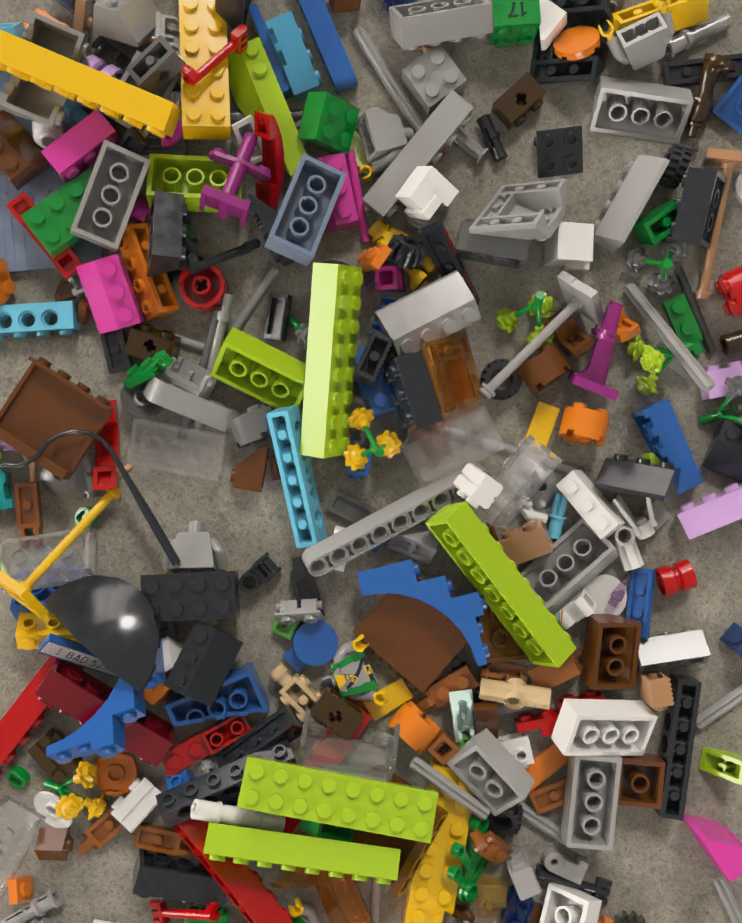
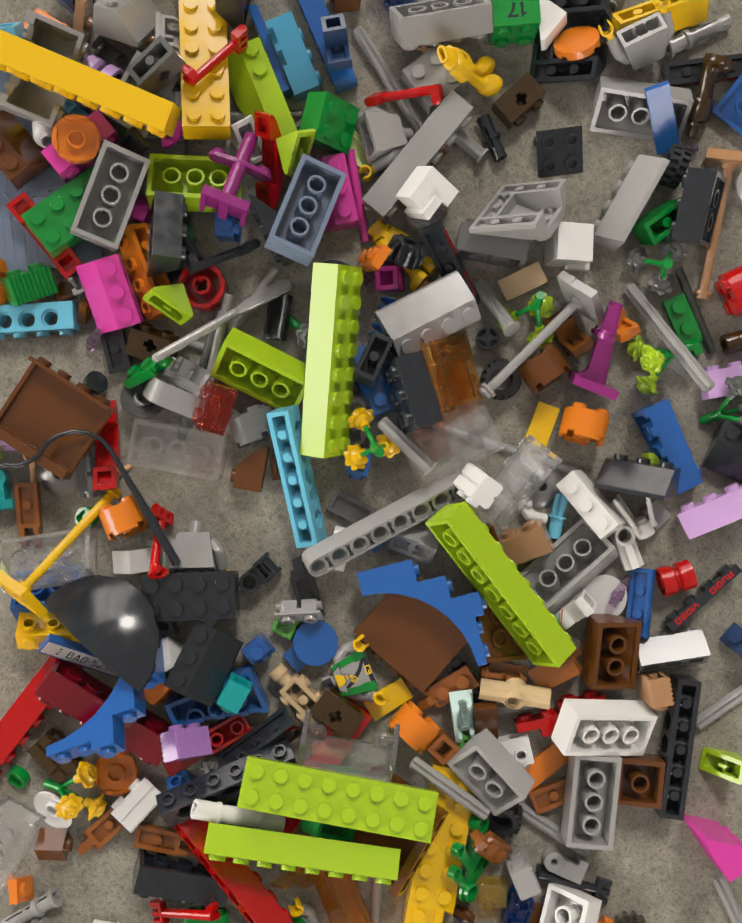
(28, 284): none -> green brick
(76, 139): none -> orange tile
(93, 339): none -> piece
(96, 381): none -> black tile
(122, 519): none -> orange brick
(131, 560): none -> white slope
(165, 520): none -> red hinge
(171, 301): none -> lime slope
(186, 742): none -> medium lavender brick
(214, 408): none -> clear red brick
(228, 229): none -> blue brick
(234, 693): none -> teal brick
(258, 649): none -> blue brick
(261, 297): none -> light grey piece
(293, 146): none -> lime slope
(336, 42): none -> dark blue brick
(378, 98): none -> red hinge
(407, 445): none -> light grey axle
(478, 74): none -> yellow piece
(489, 336): none -> black wheel
(496, 308): none -> light grey axle
(522, 281): none -> tan tile
(662, 116): none -> tile
(708, 591): none -> black plate

